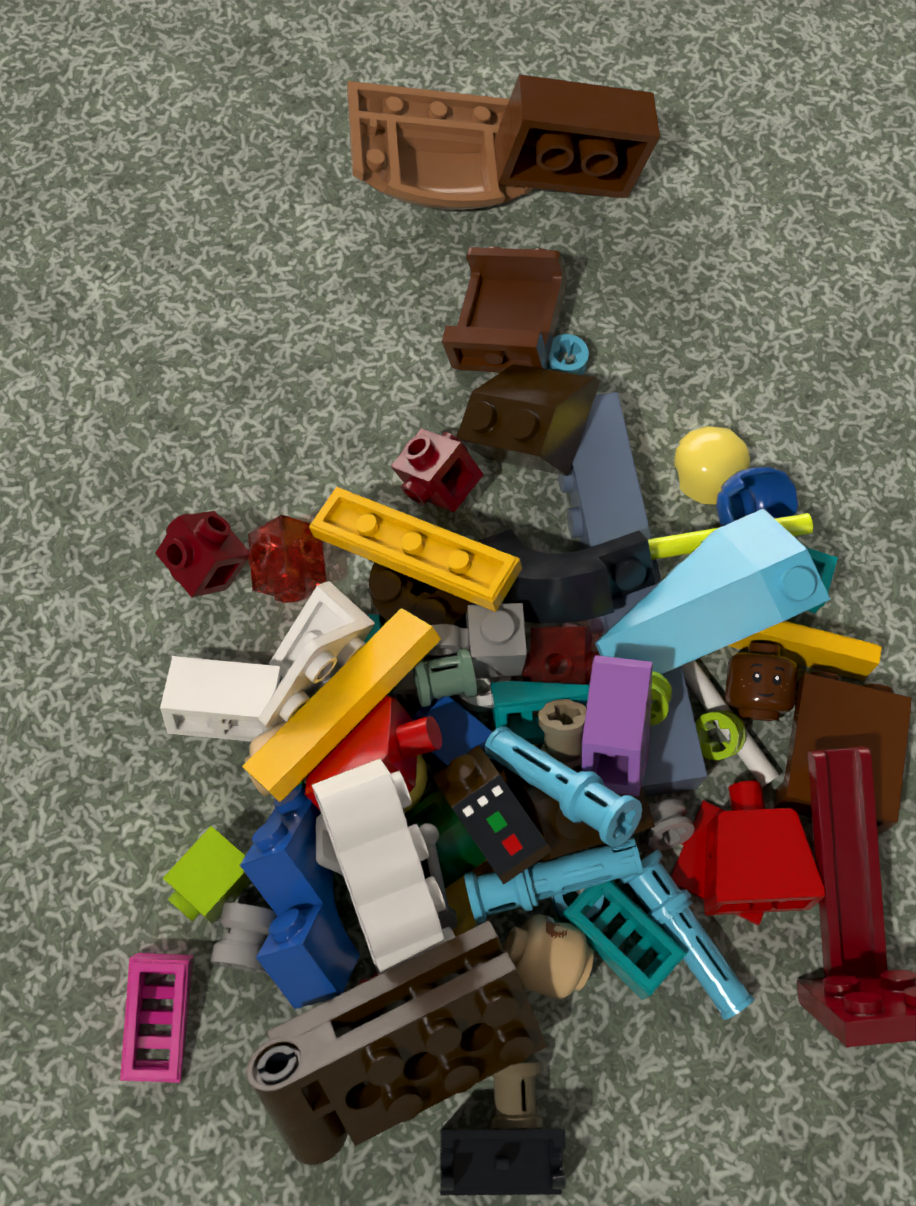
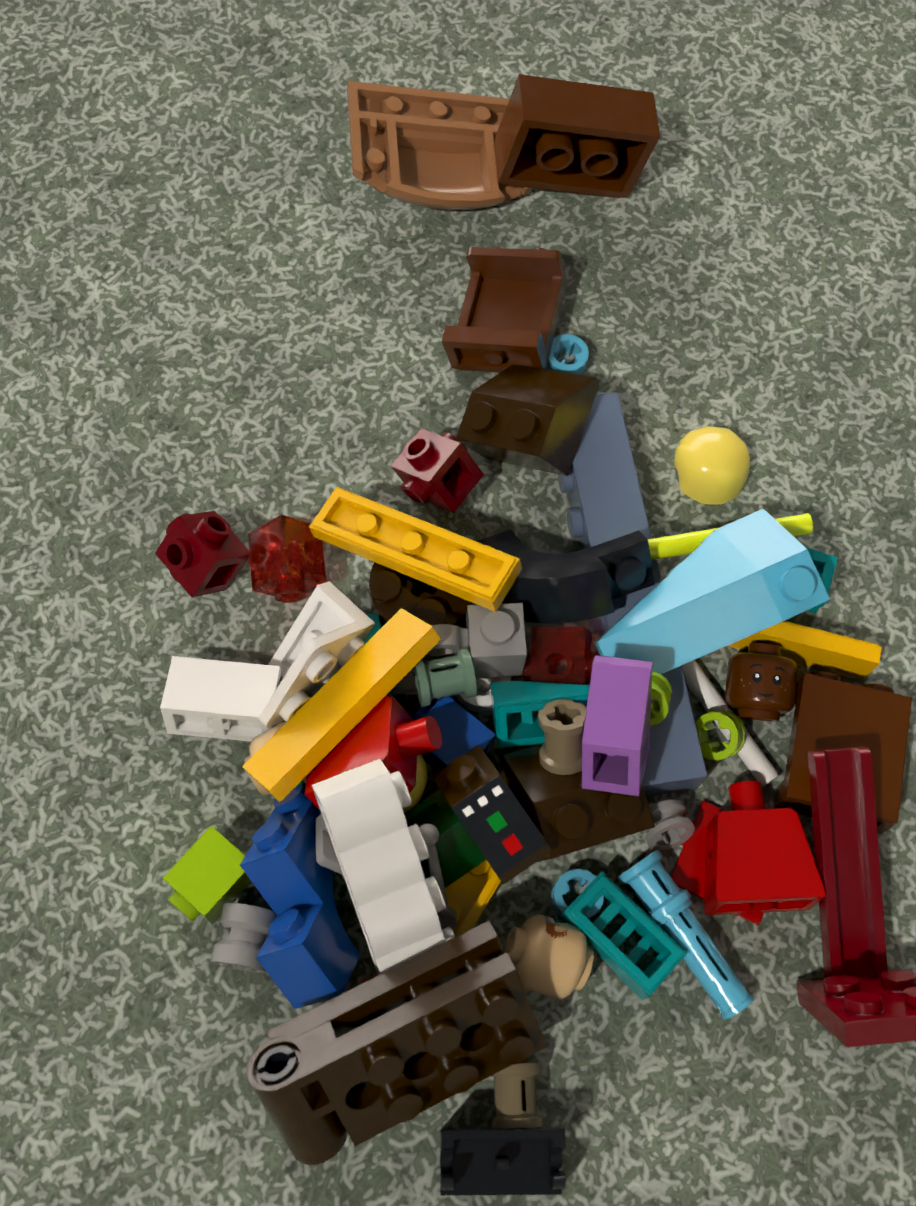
(156, 1070): dark pink slope -> none
(551, 878): medium azure pin -> none
(579, 794): medium azure pin -> none
(756, 490): blue hair -> none

